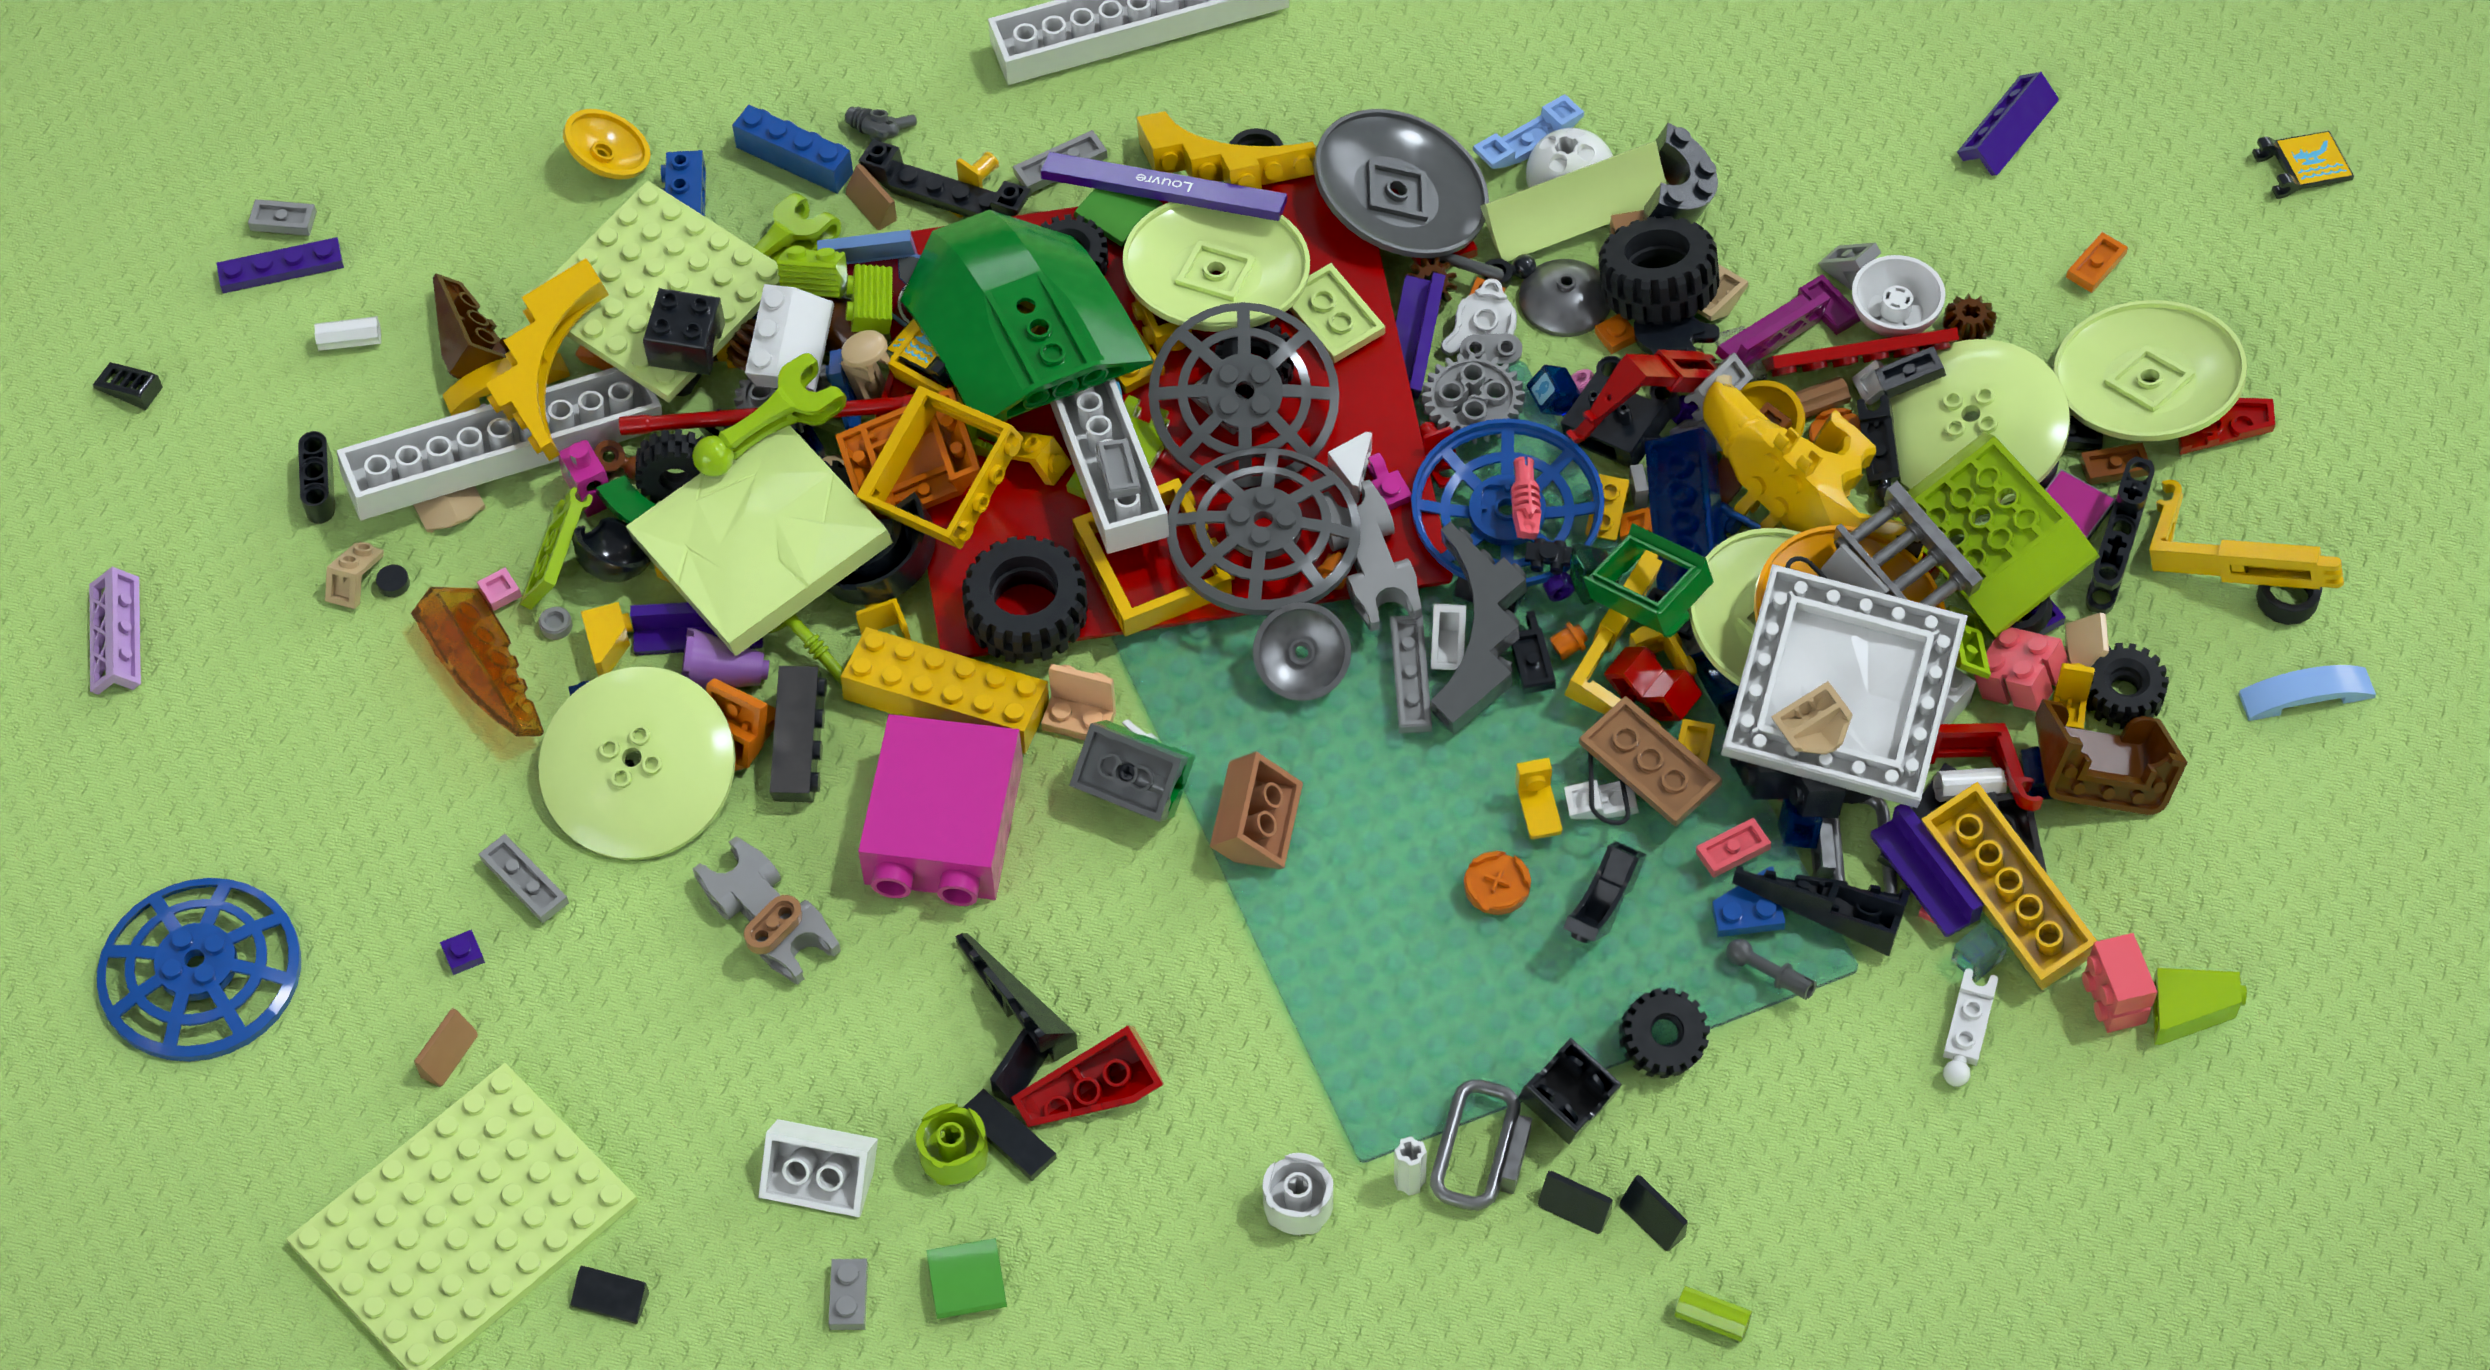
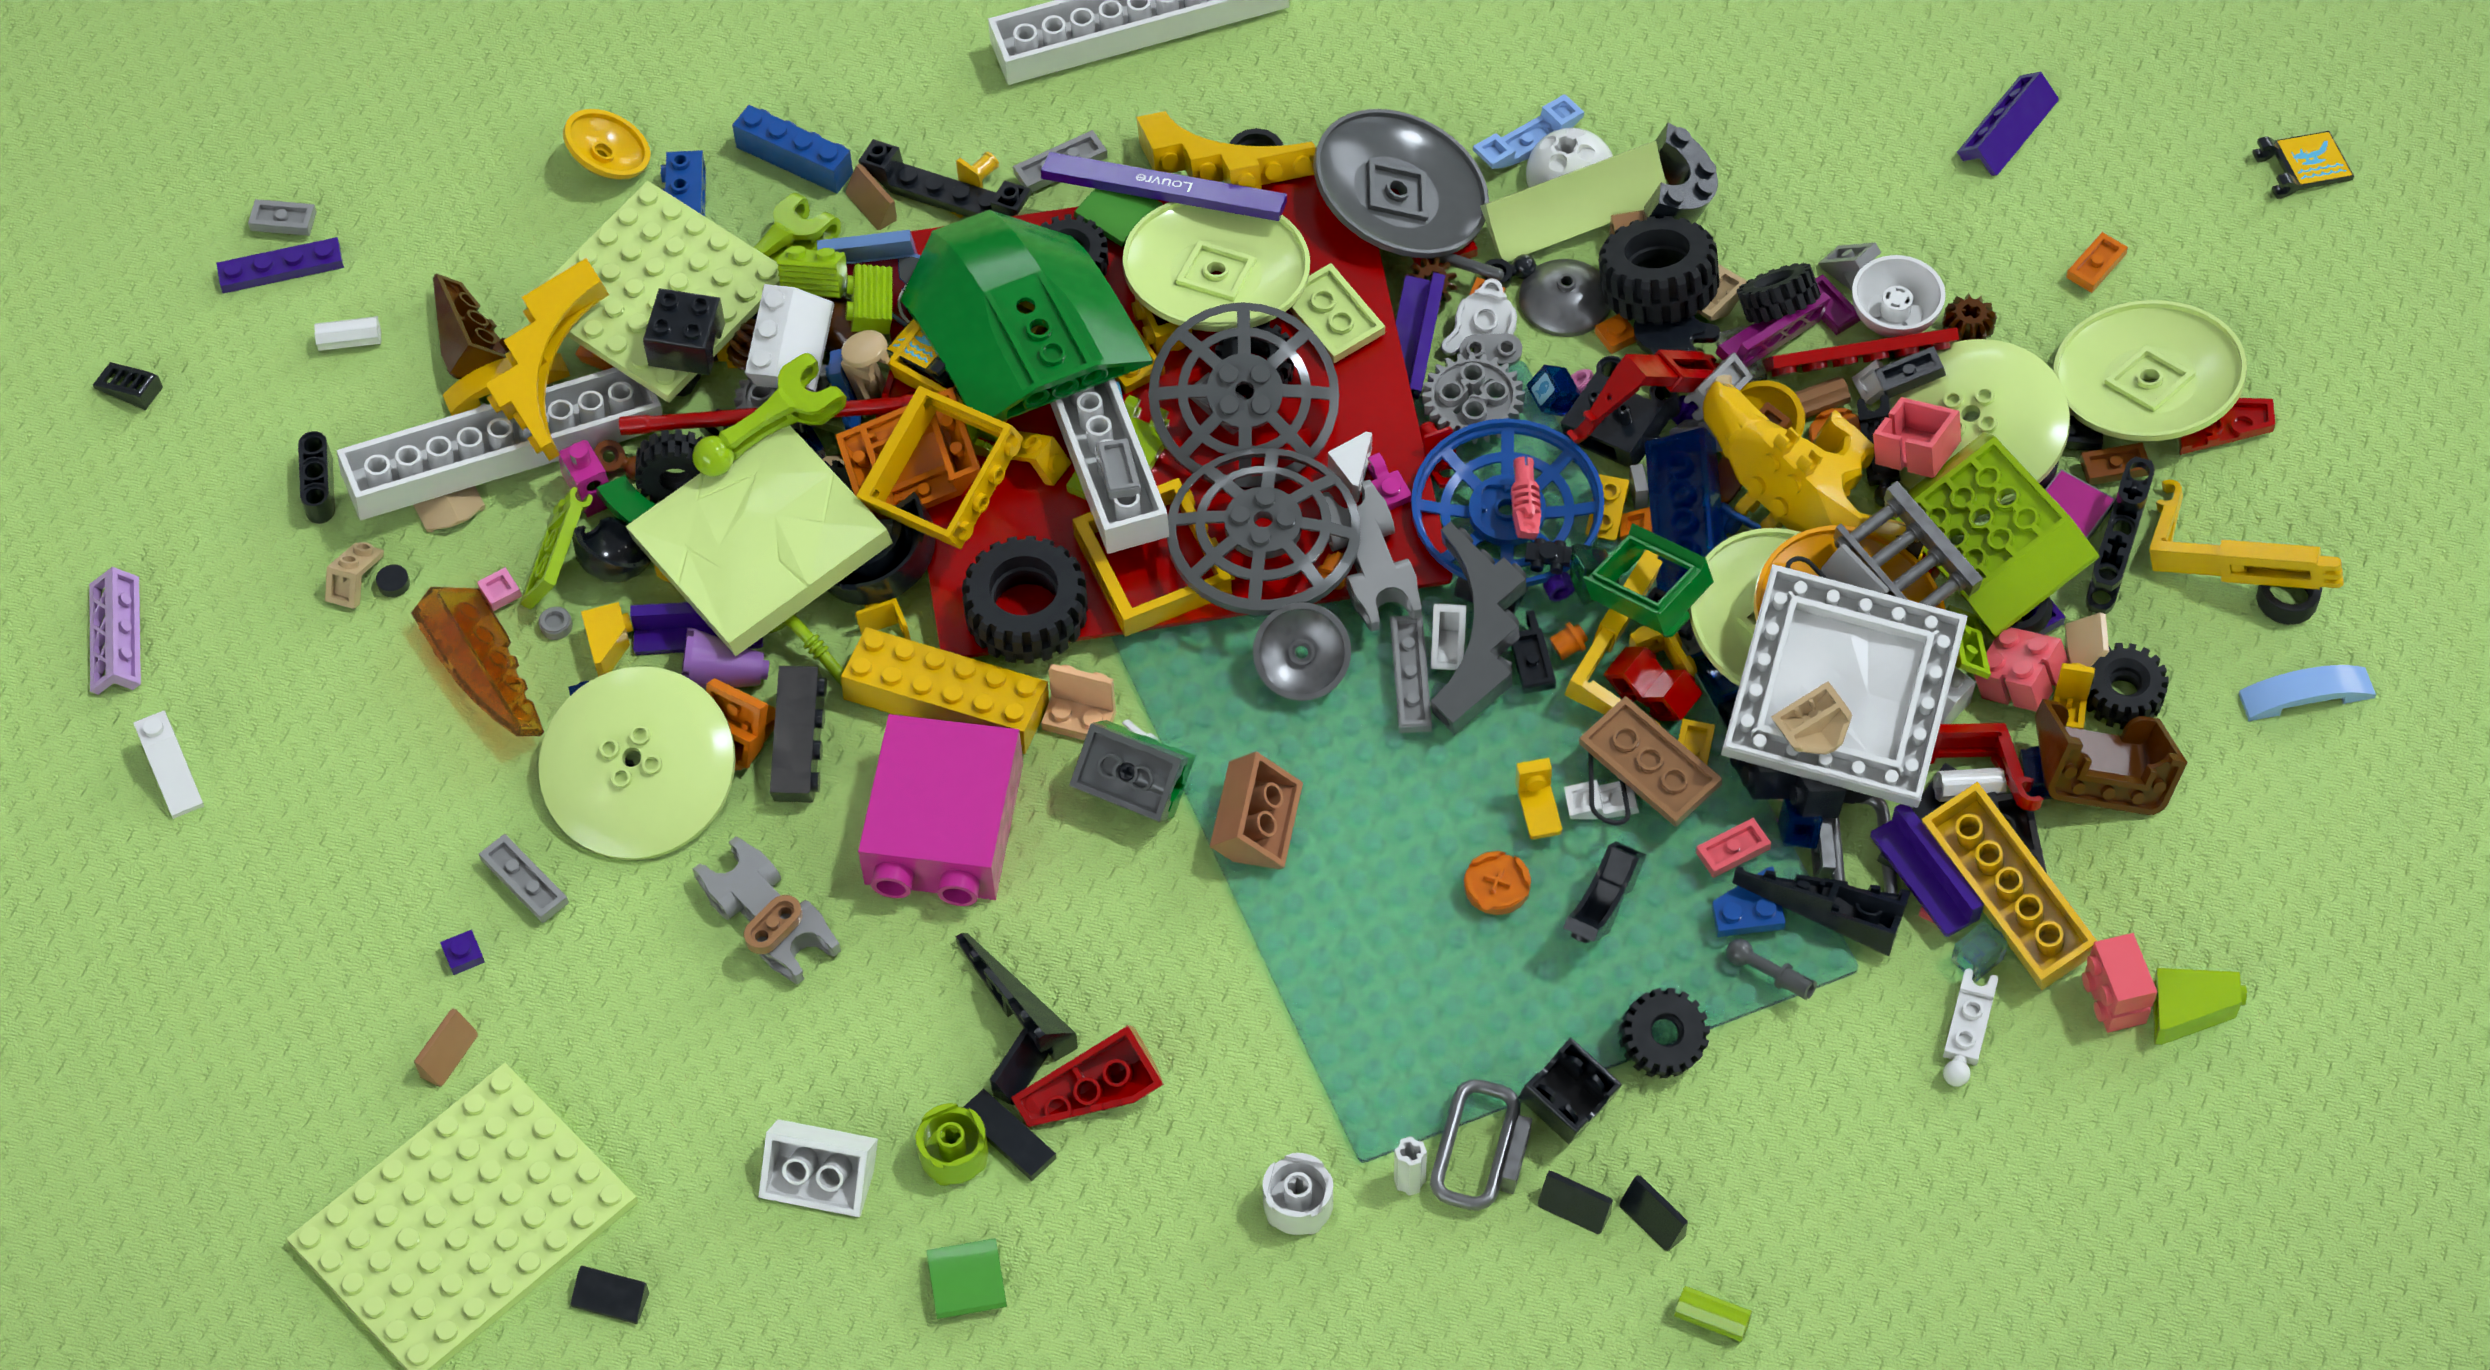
(168, 764): none -> white slope
(201, 981): blue dish -> none
(848, 1294): light grey plate -> none
(877, 122): dark grey piece -> none
(1778, 293): none -> black tyre
(1917, 437): none -> coral piece

